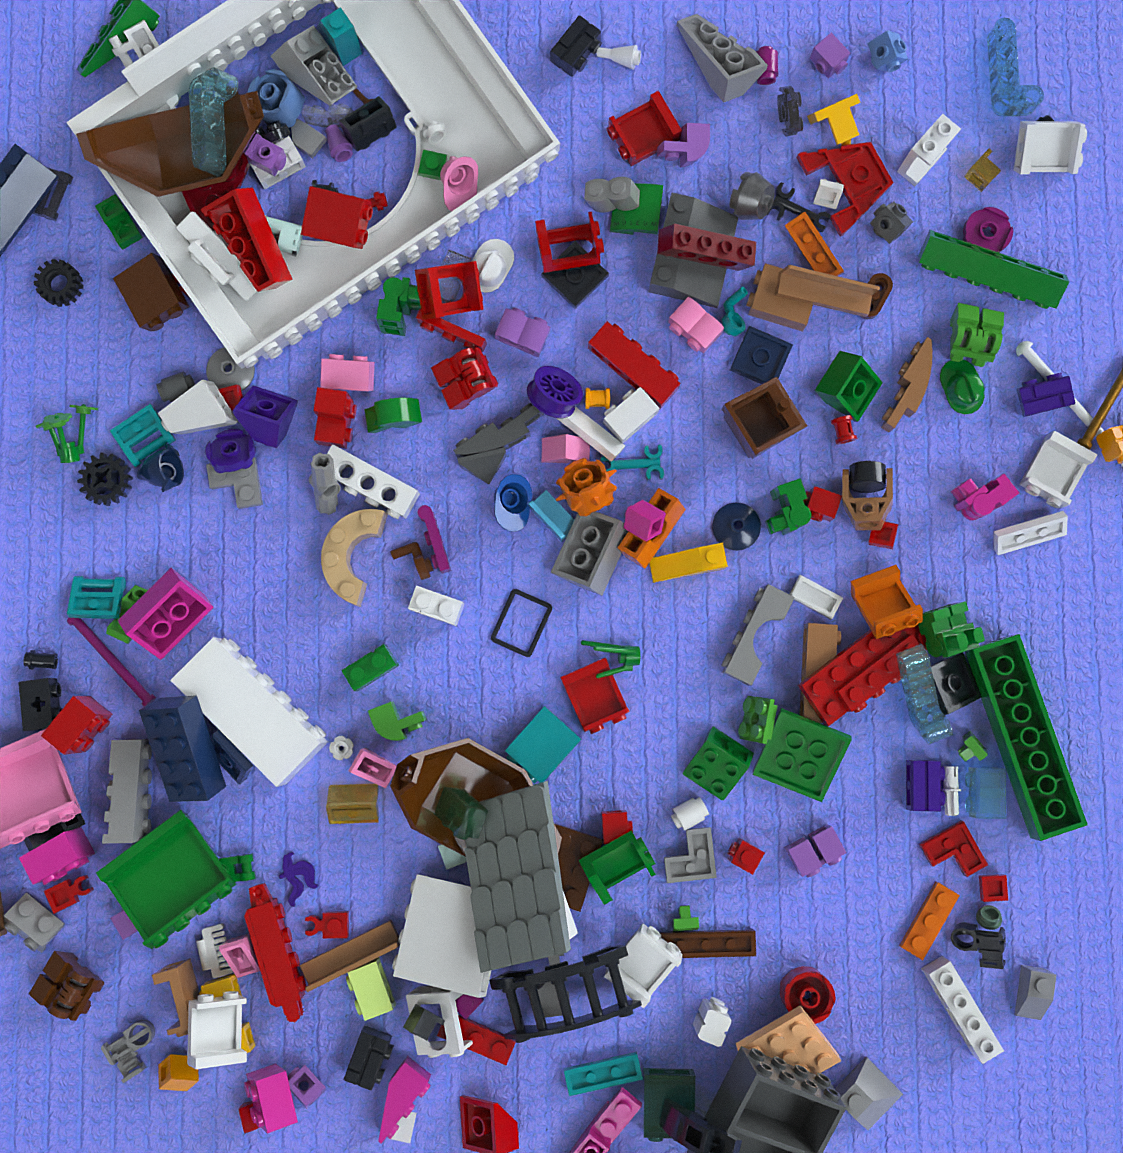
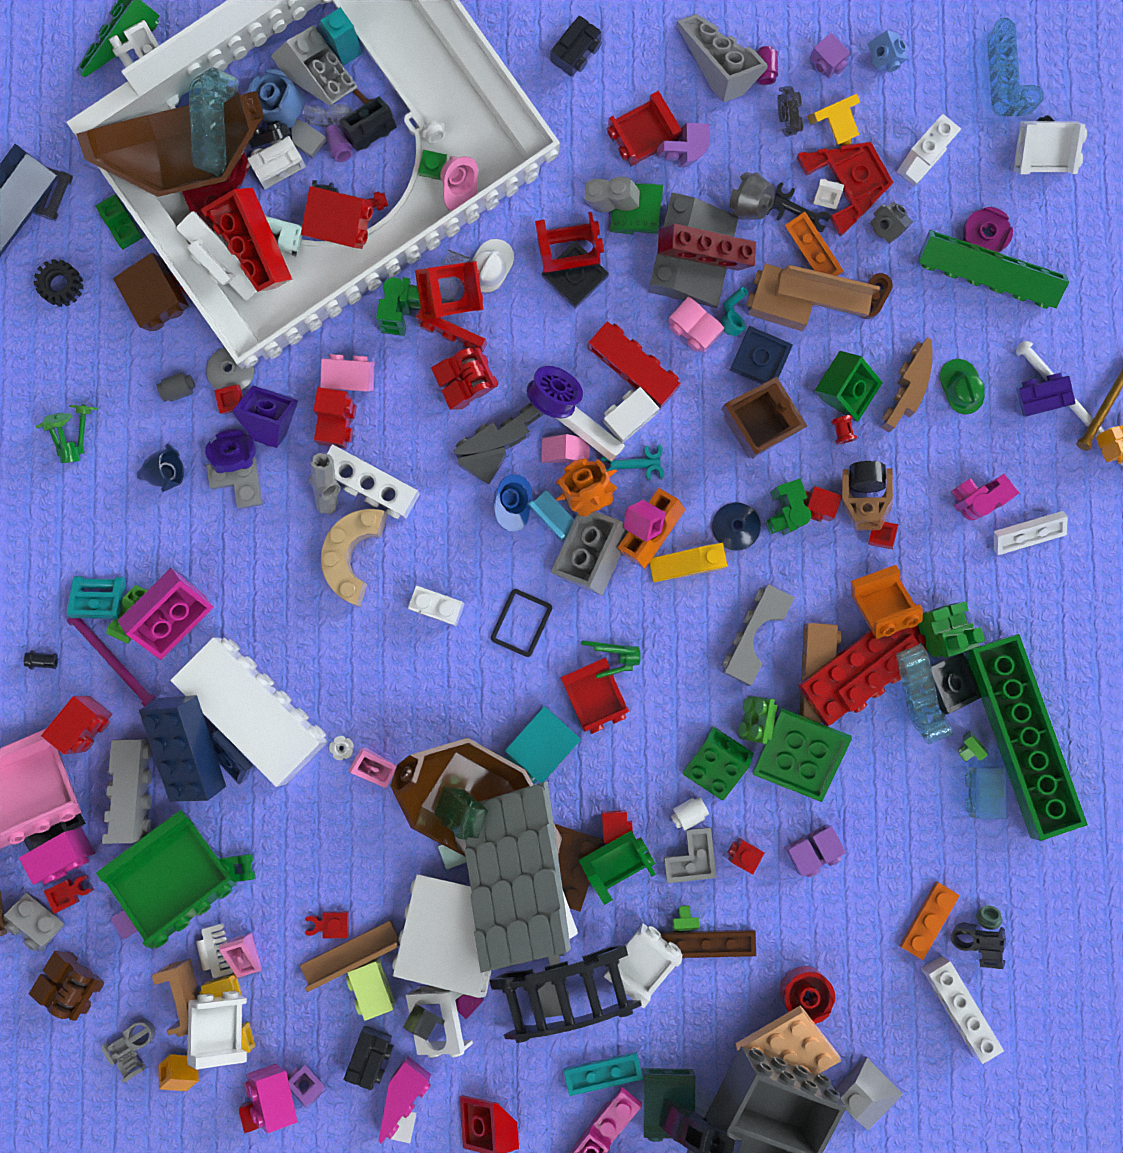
(31, 695): black brick -> none
(112, 474): black gear -> none
(138, 428): teal plate -> none
(197, 410): white slope -> none
(256, 155): medium lavender brick -> none
(274, 952): red hinge -> none
(300, 868): dark purple piece -> none
(352, 804): clear yellow panel -> none
(370, 668): green brick -> none
(390, 726): bright green brick -> none
(393, 413): green brick -> none
(422, 565): reddish brown plate -> none
(434, 538): magenta plate -> none
(485, 1040): red plate -> none
(522, 332): medium lavender brick -> none
(597, 398): light orange bush -> none
(626, 56): white cone -> none
(712, 1021): white brick -> none
(815, 597): white tile -> none
(924, 785): dark purple brick -> none
(951, 789): white axle -> none
(954, 842): red tile -> none
(975, 334): bright green hips -> none
(982, 172): clear yellow panel -> none
(993, 887): red plate -> none
(1034, 992): light grey slope -> none
(1056, 469): white panel -> none

